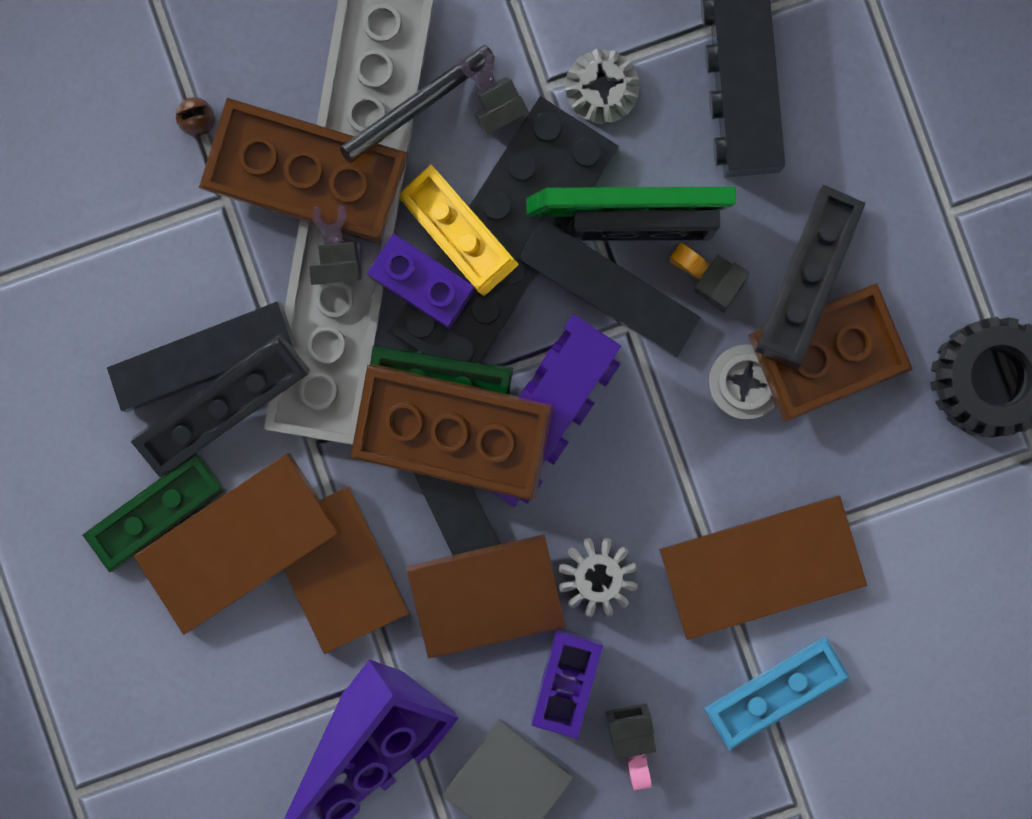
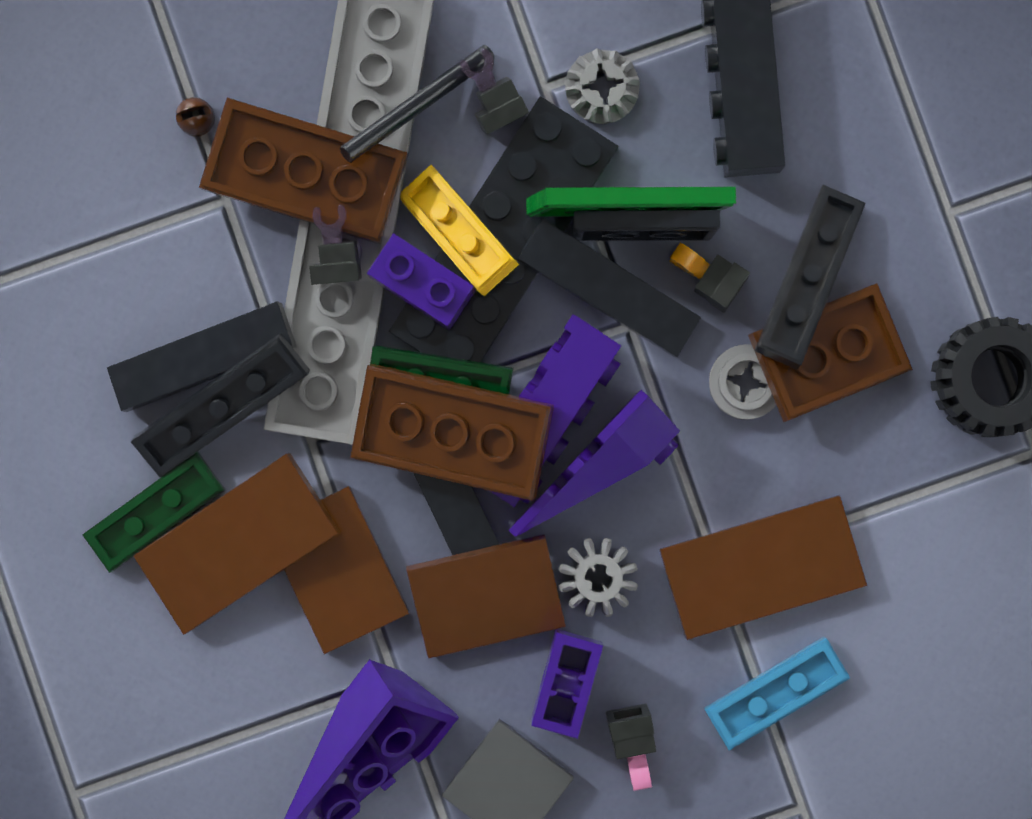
(622, 448): none -> dark purple wedge

